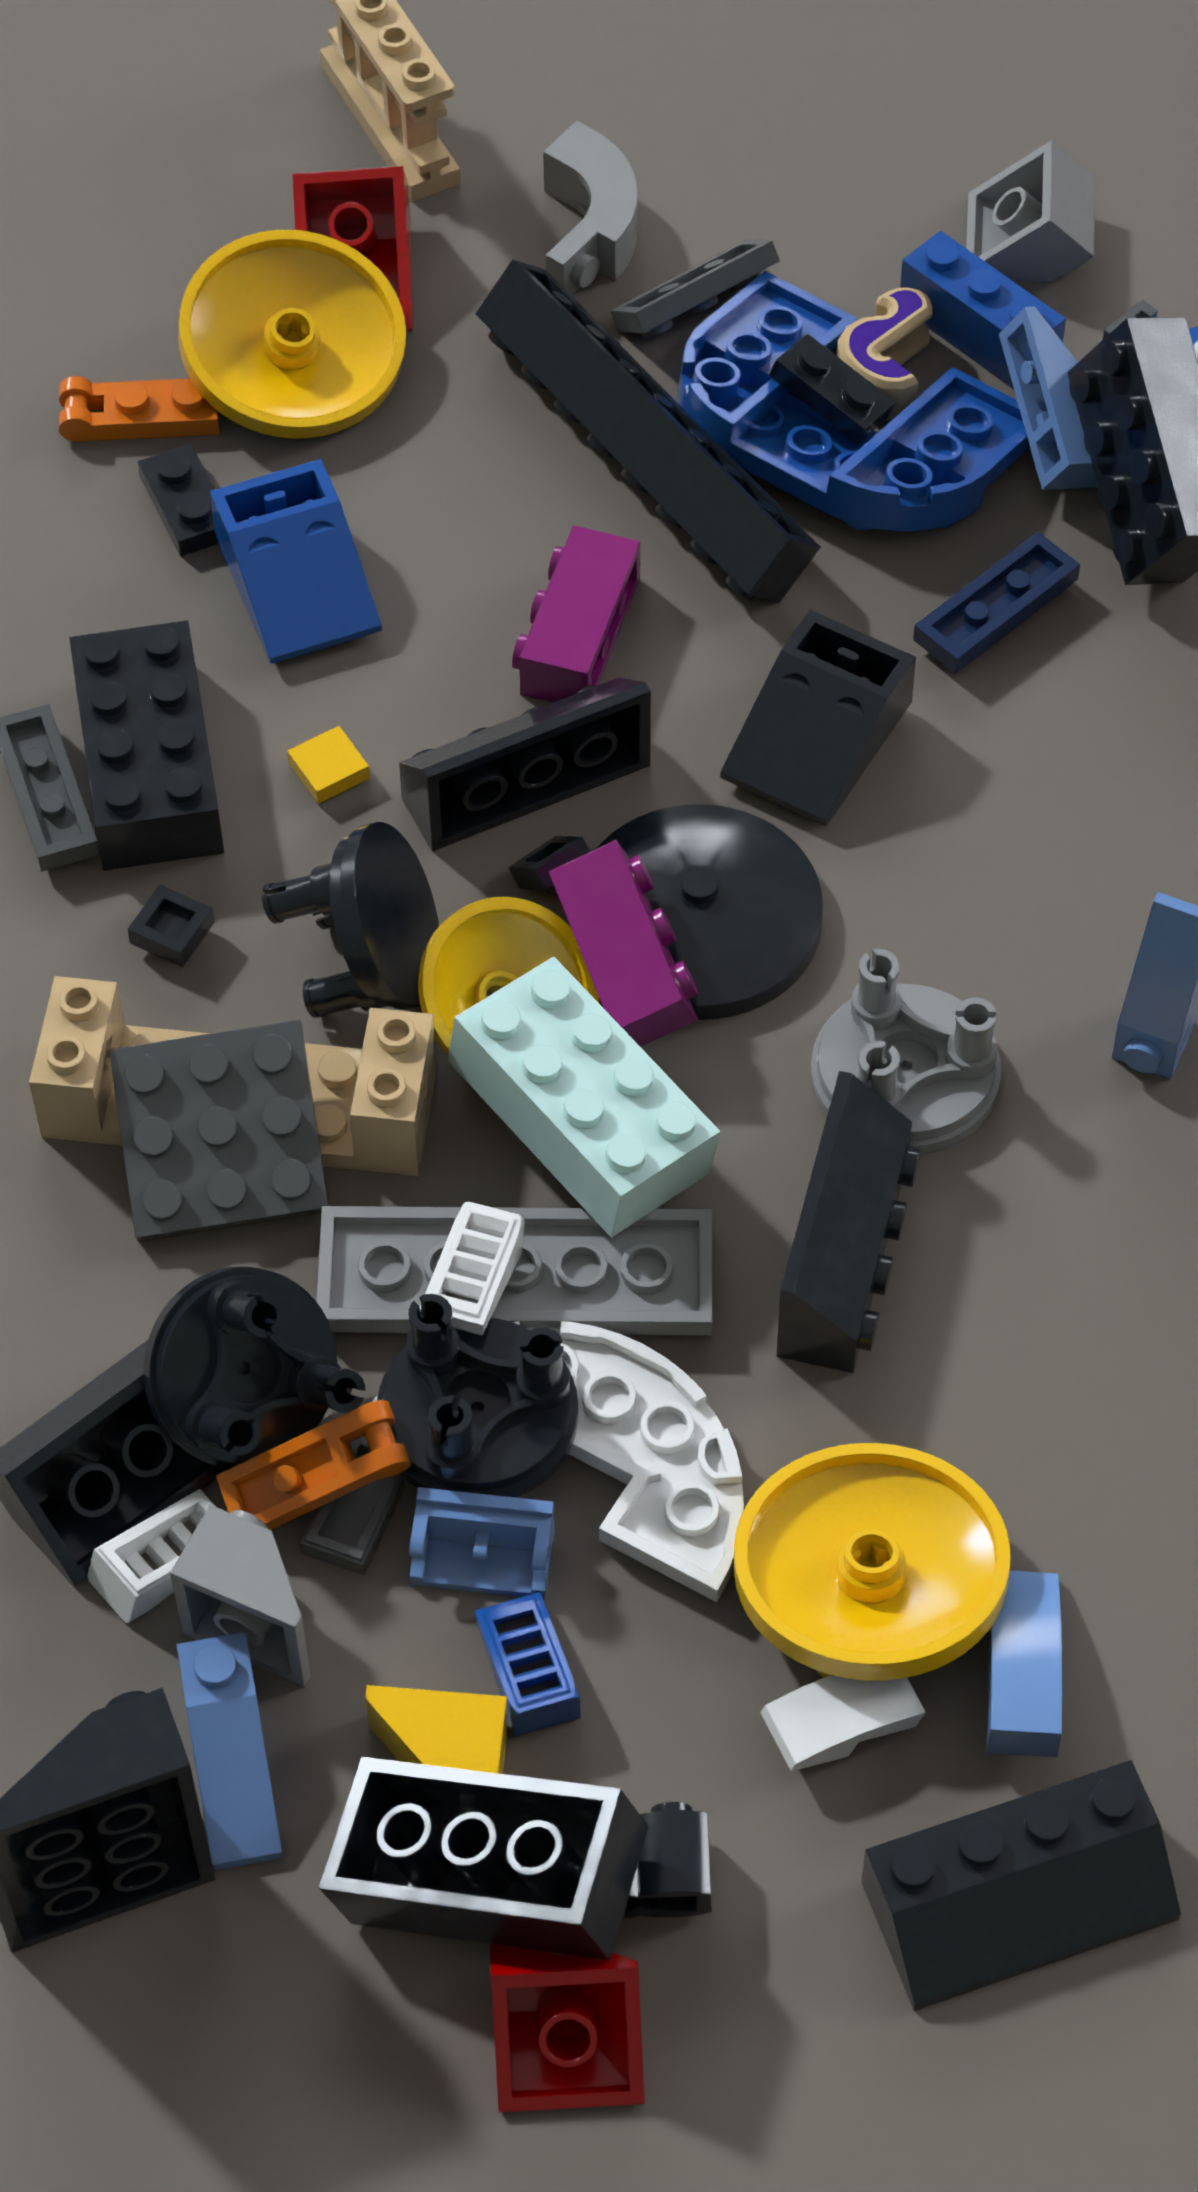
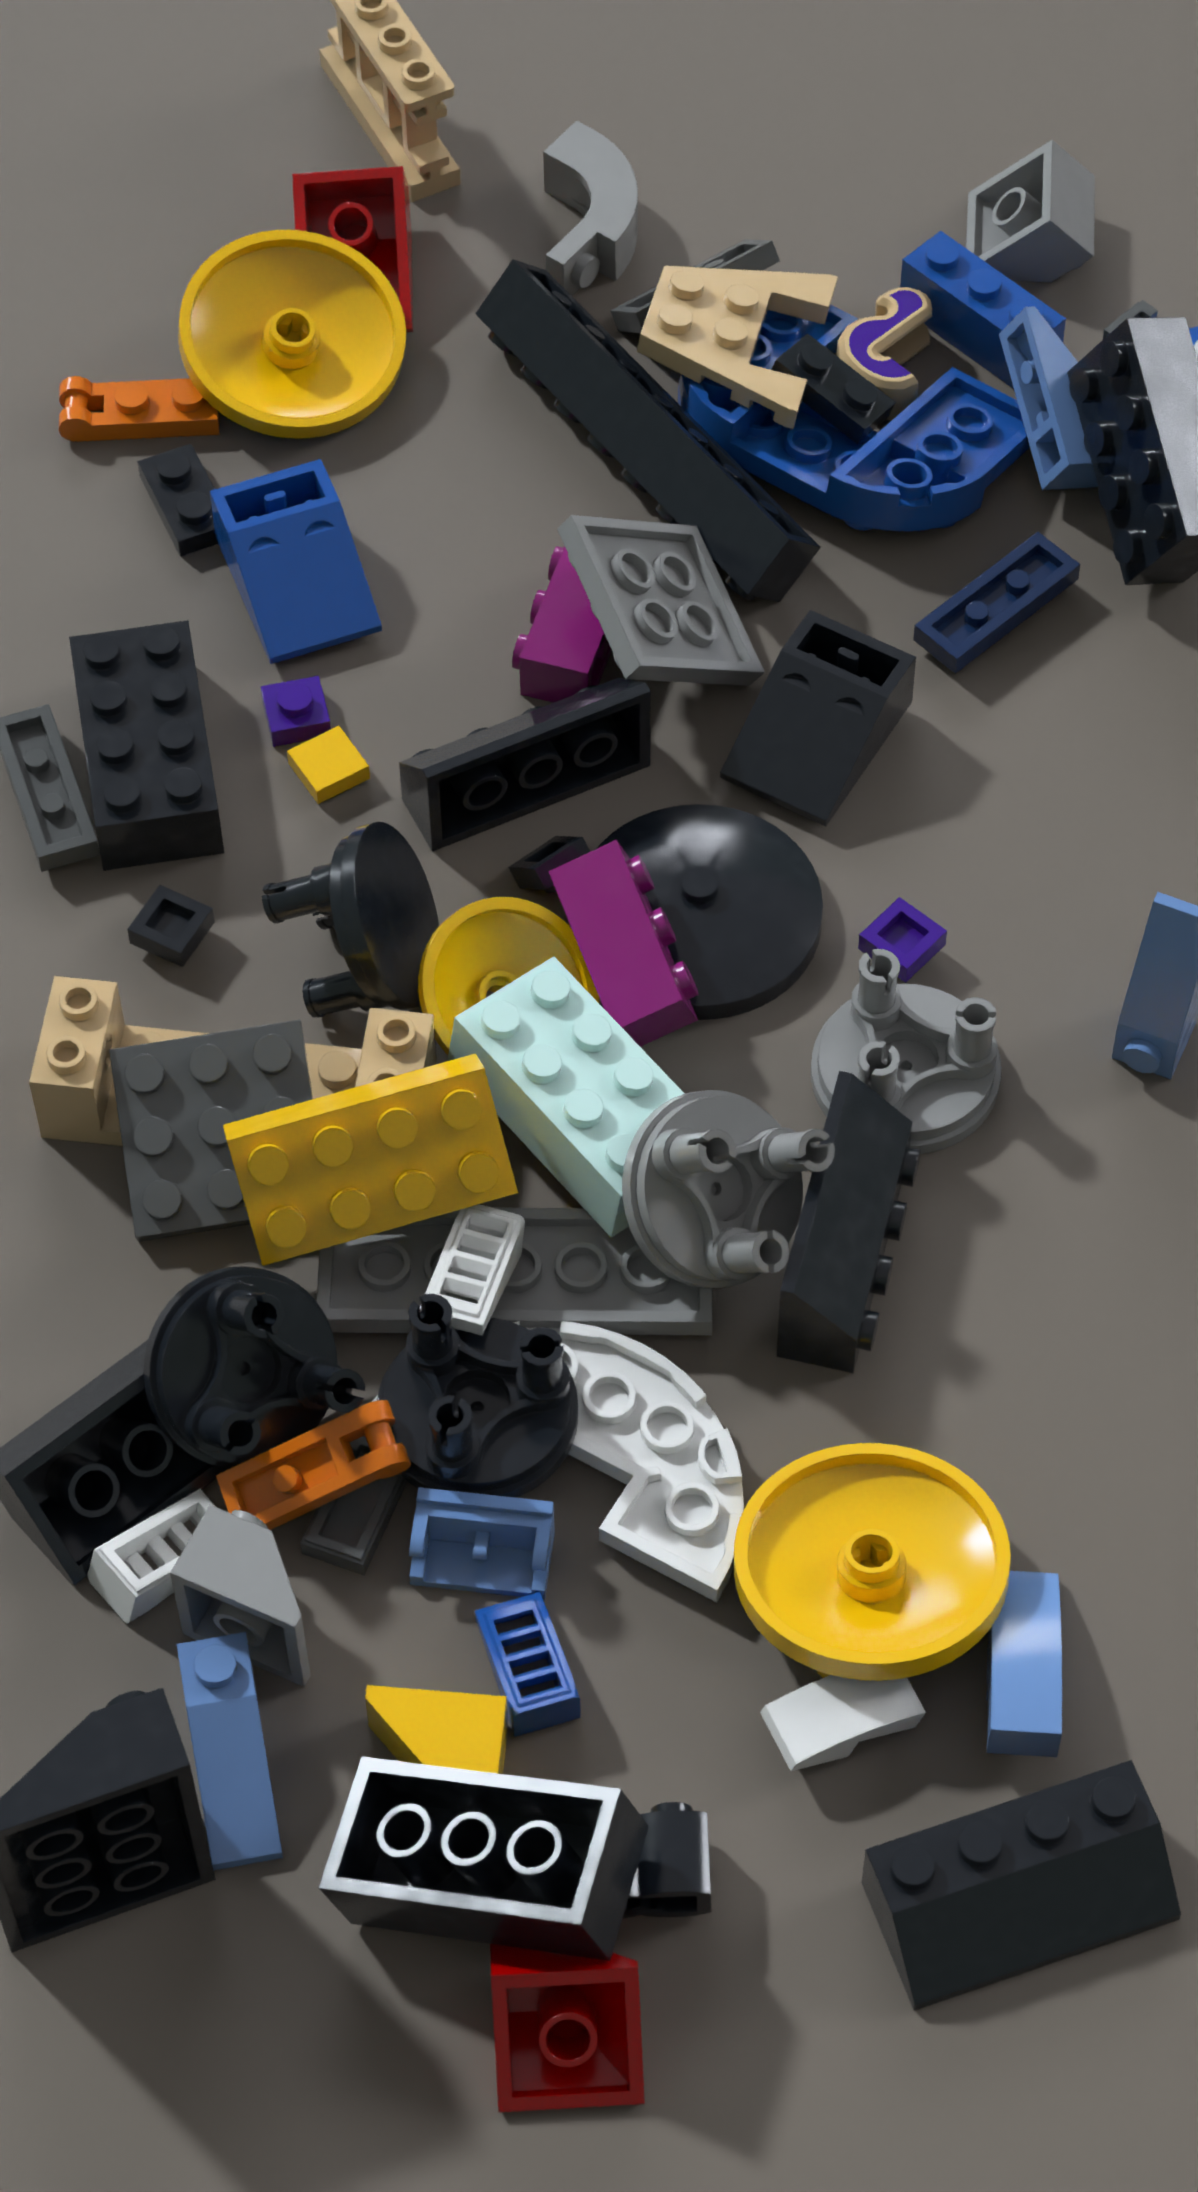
(295, 710): none -> dark purple plate
(370, 1159): none -> yellow brick
(660, 601): none -> light grey plate
(711, 323): none -> tan wing
(717, 1187): none -> light grey piece
(906, 934): none -> dark purple plate

